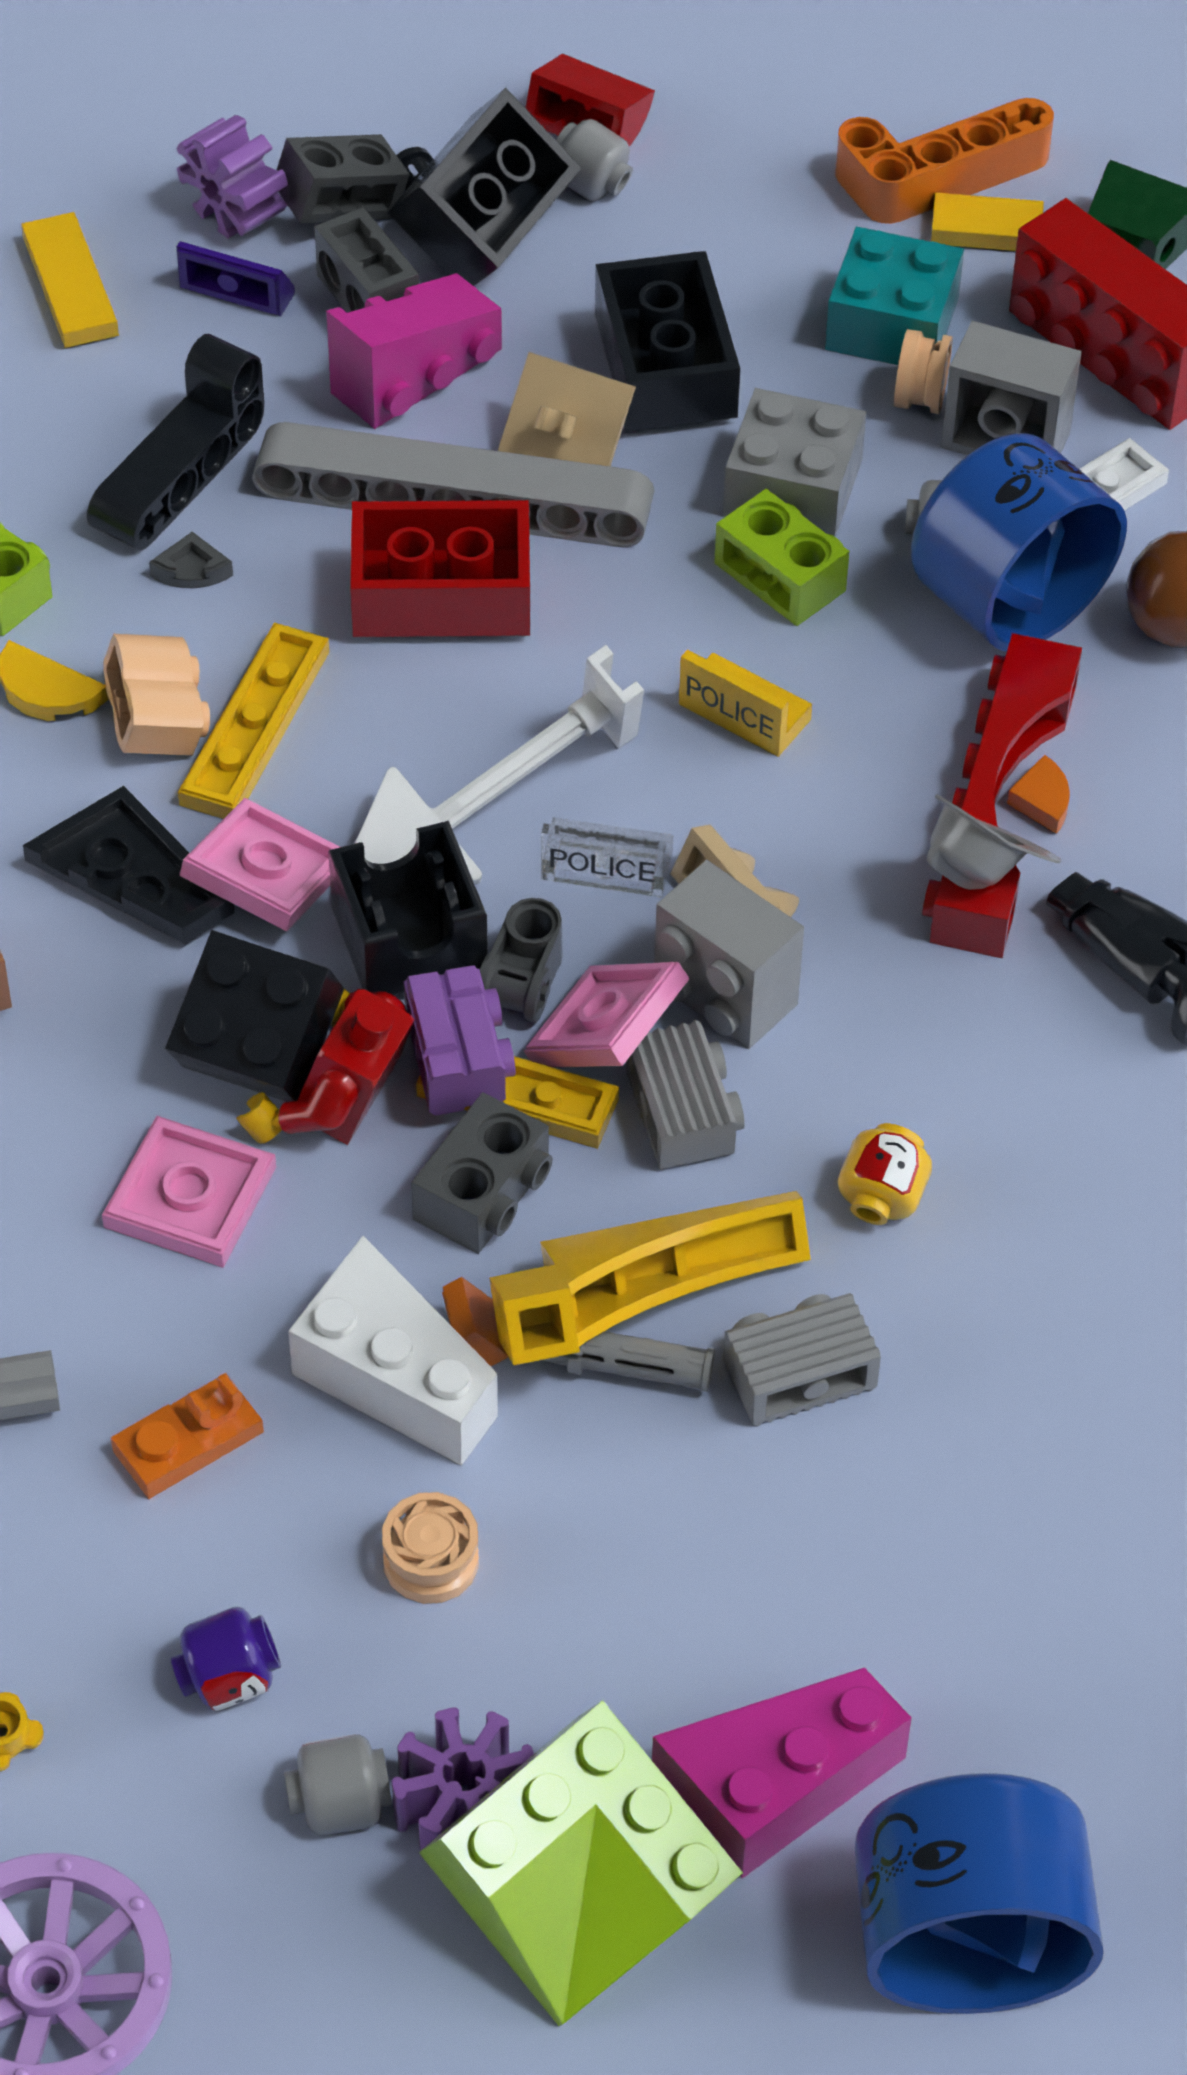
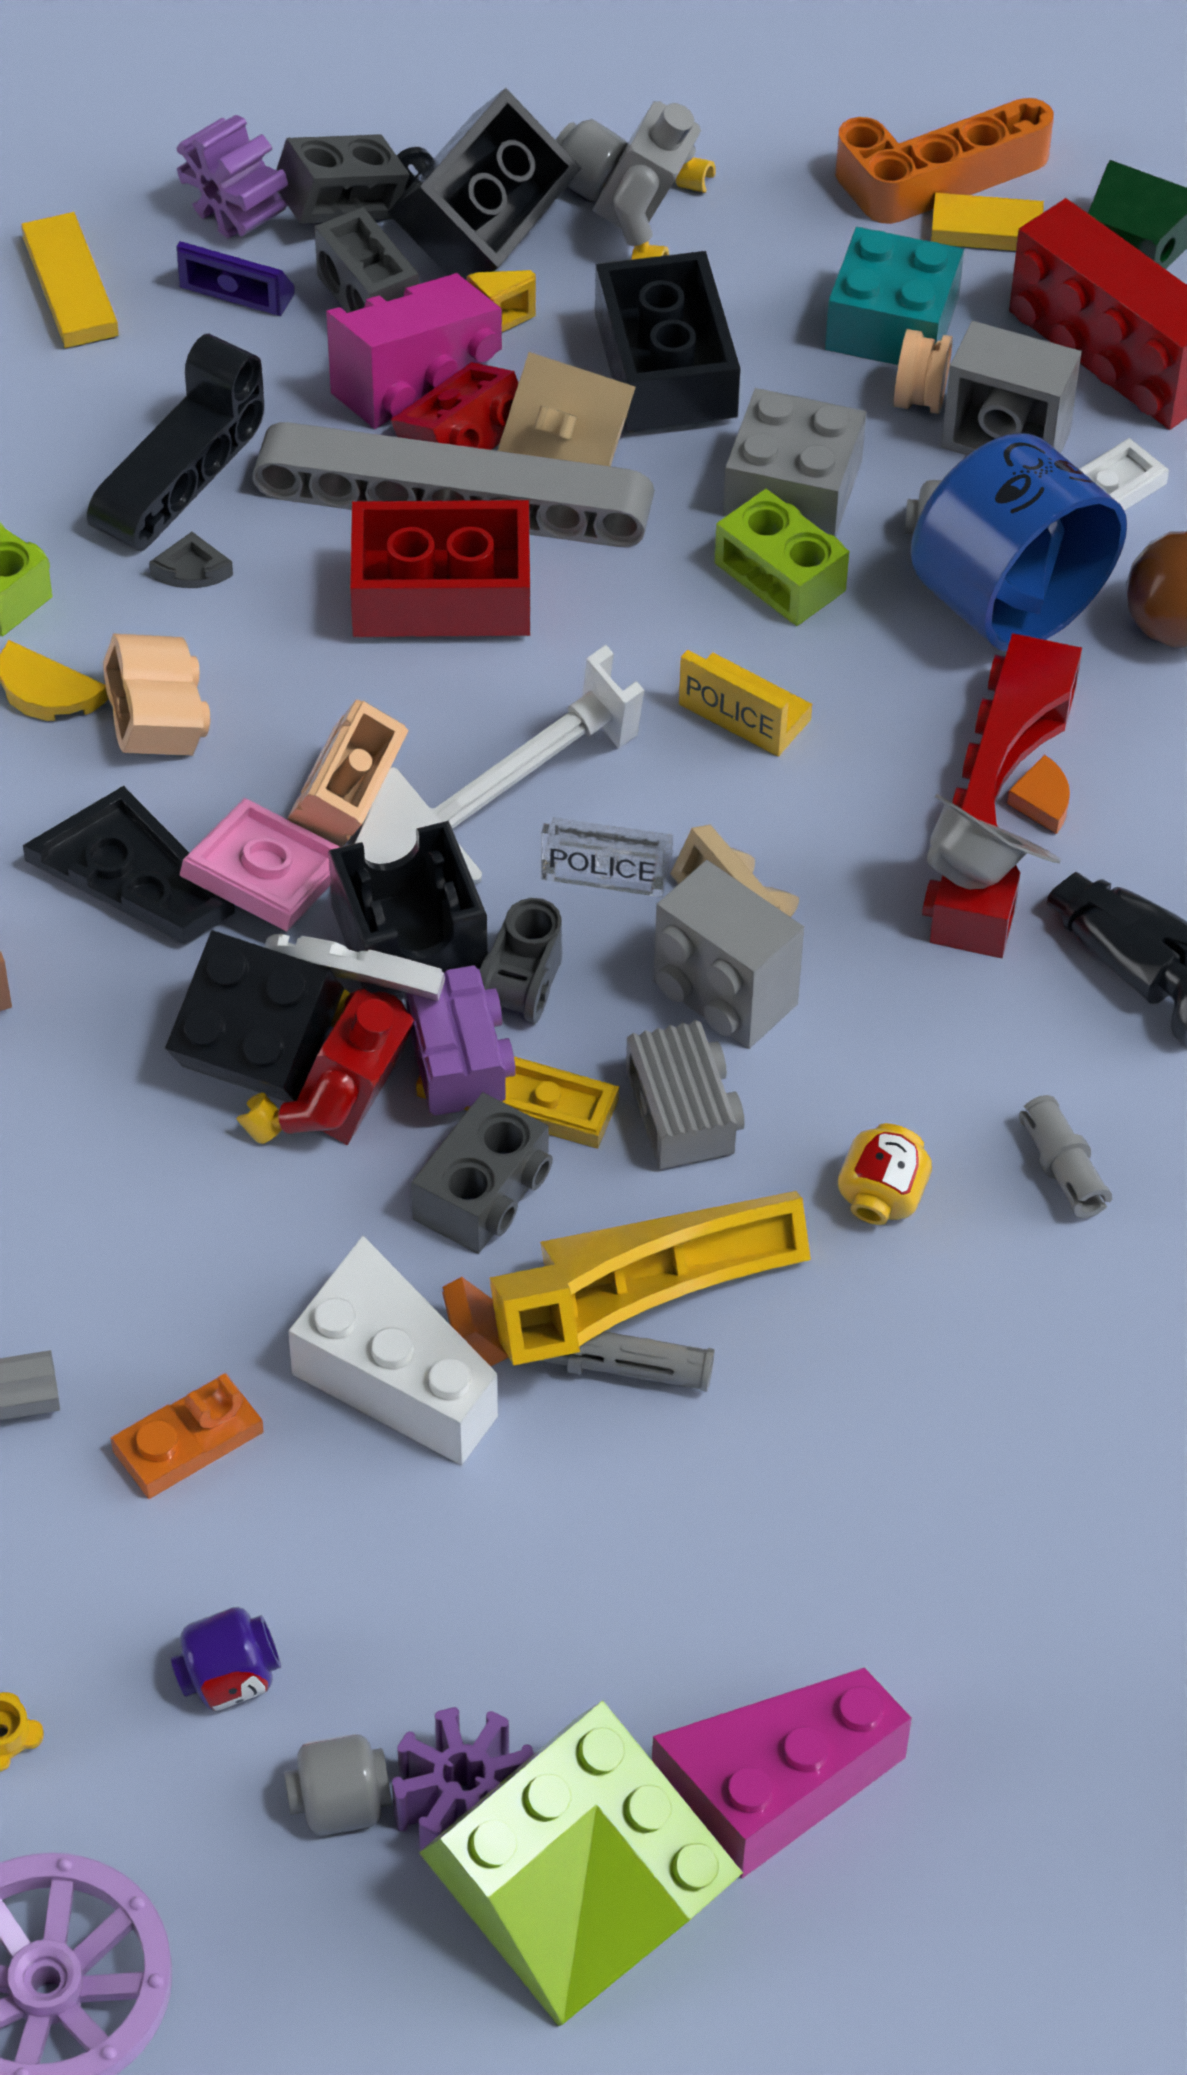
(189, 1191): bright pink tile -> none
(254, 721): yellow tile -> none
(348, 773): none -> light nougat brick
(364, 966): none -> white tile
(432, 1549): light nougat wheel -> none
(462, 410): none -> red bracket
(511, 291): none -> yellow slope
(576, 91): red brick -> none
(606, 1014): bright pink tile -> none
(652, 160): none -> light grey torso
(801, 1357): light grey brick -> none
(977, 1894): blue piece -> none
(1065, 1156): none -> light grey pin

